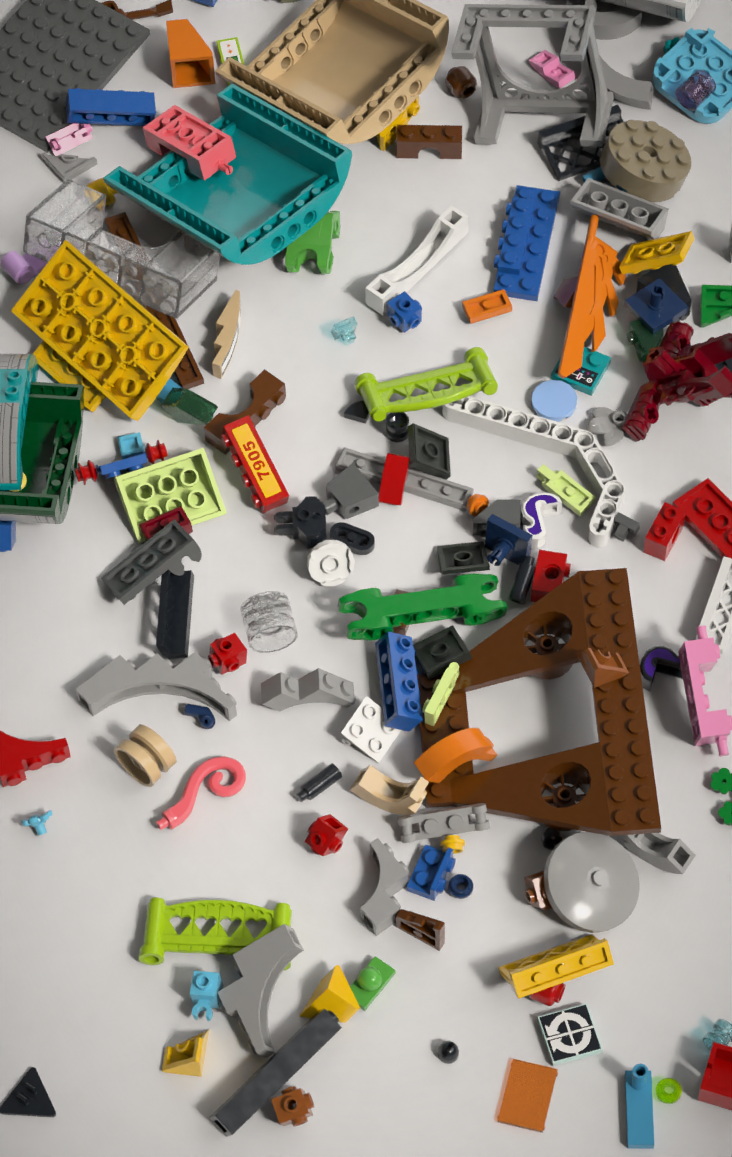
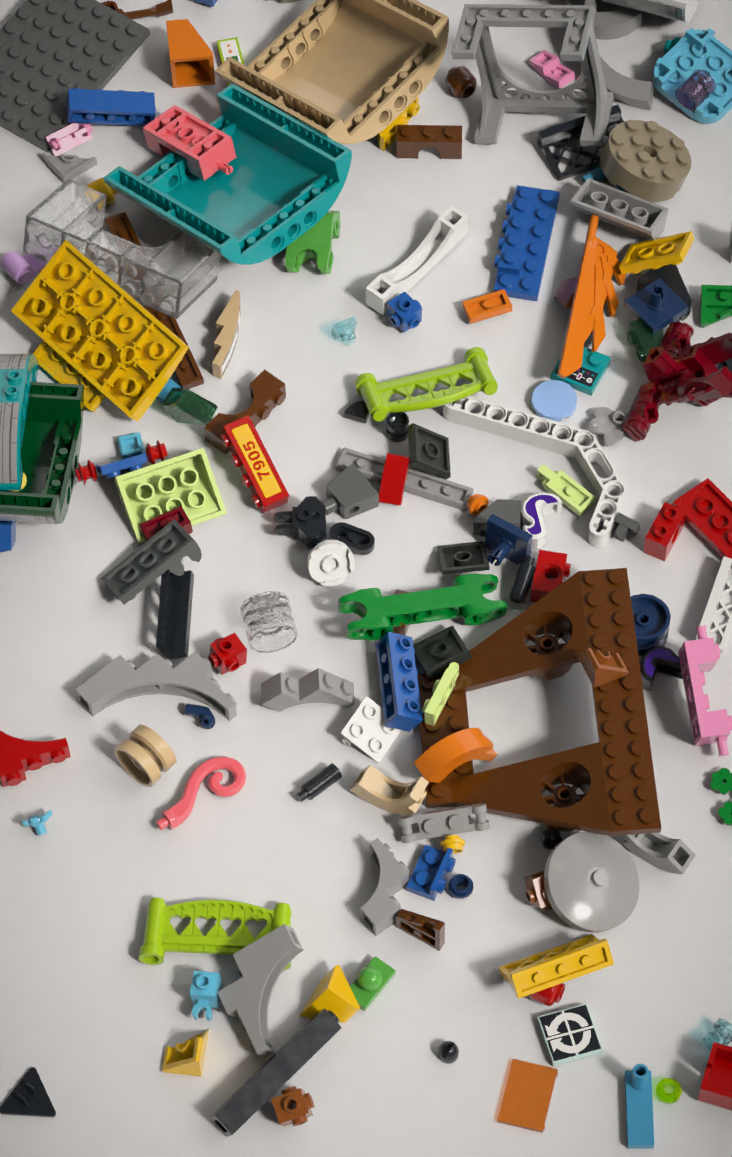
(326, 835): red brick -> none
(650, 621): none -> dark blue wheel

